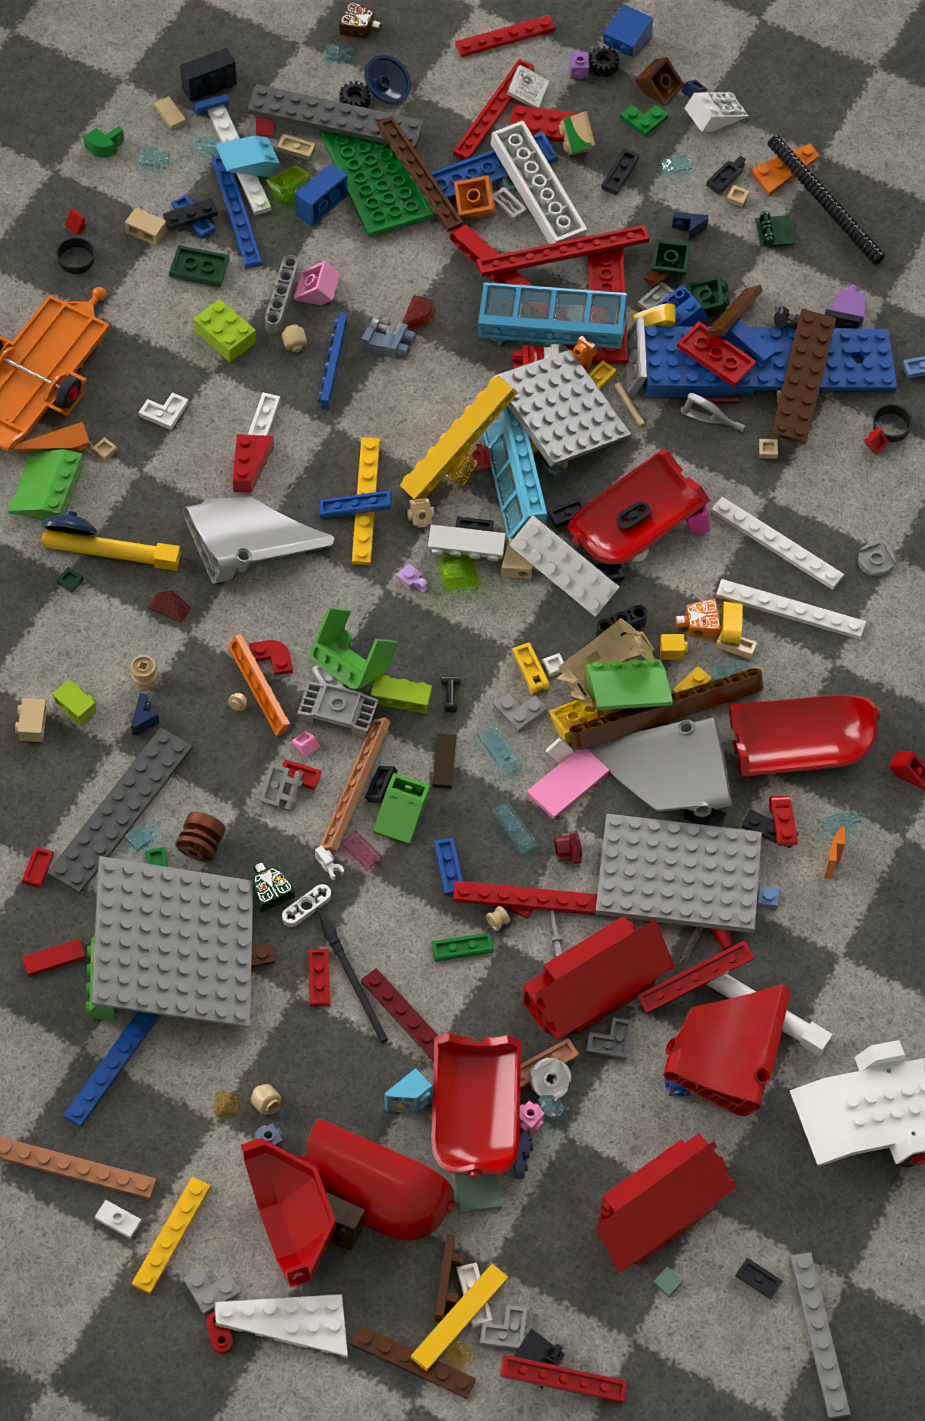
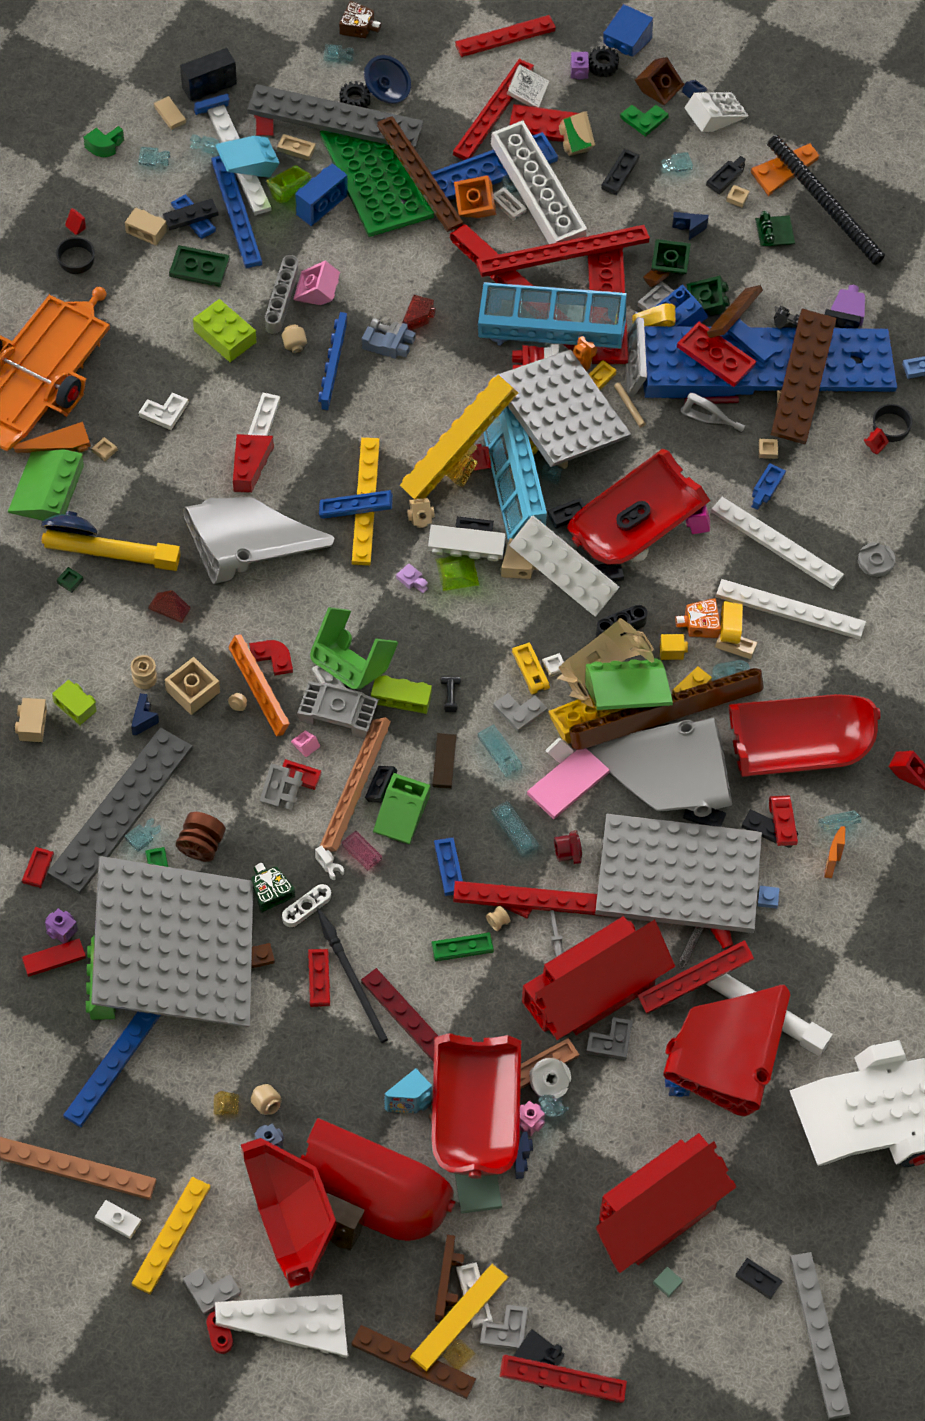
(61, 925): none -> medium lavender brick
(192, 685): none -> tan brick
(767, 485): none -> blue hinge

